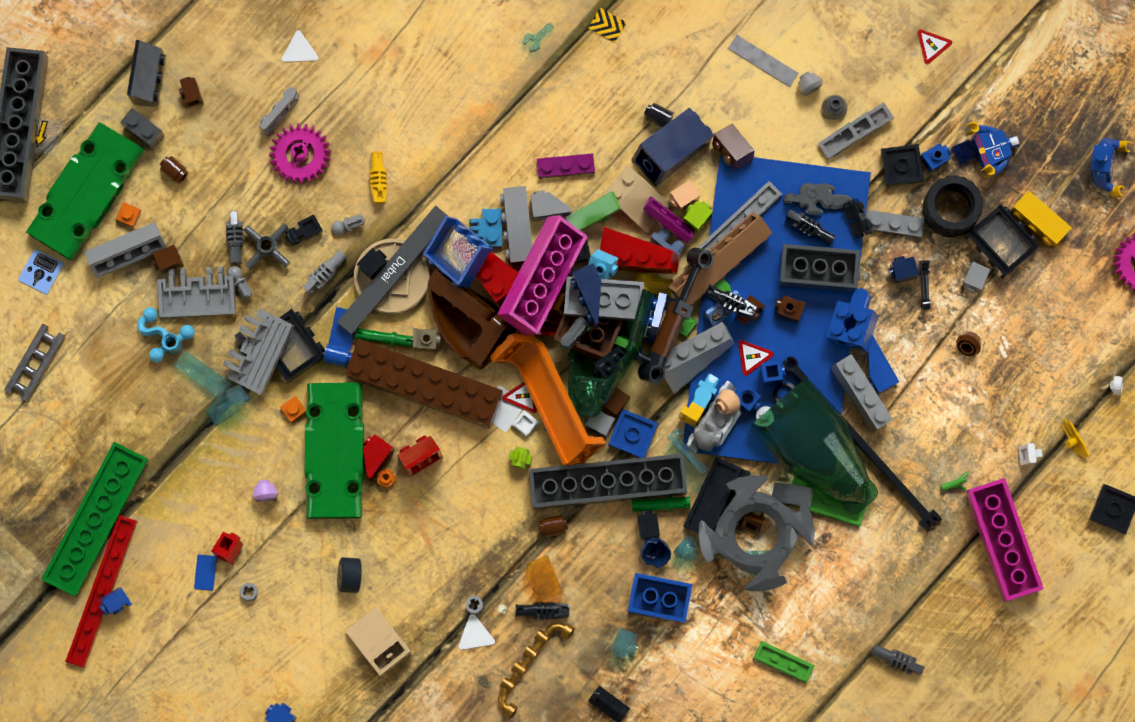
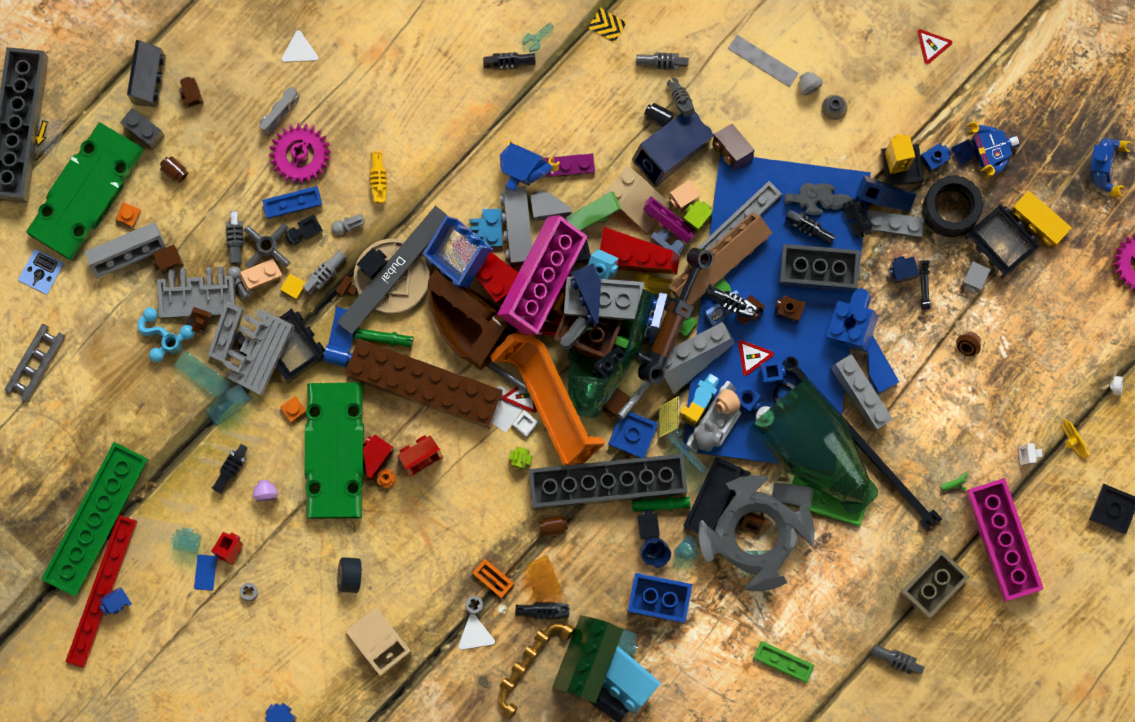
(186, 541): none -> clear light blue brick
(198, 319): none -> reddish brown tile
(226, 331): none -> light grey plate
(230, 468): none -> black hinge
(260, 274): none -> light nougat plate
(292, 202): none -> blue plate
(293, 286): none -> yellow tile
(346, 287): none -> reddish brown tile
(431, 345): dark tan brick -> none
(480, 568): none -> orange tile
(506, 375): none -> dark grey bar
(508, 60): none -> black hinge
(524, 165): none -> blue torso
(588, 658): none -> dark green slope
(600, 424): light grey brick -> none
(629, 681): none -> medium azure slope
(634, 399): none -> light grey piece
(663, 61): none -> dark grey hinge
(668, 416): none -> light yellow sticker
(681, 97): none -> dark grey hinge
(856, 130): light grey slope -> none
(885, 194): none -> dark blue slope
(899, 153): none -> yellow brick
(934, 584): none -> dark tan brick

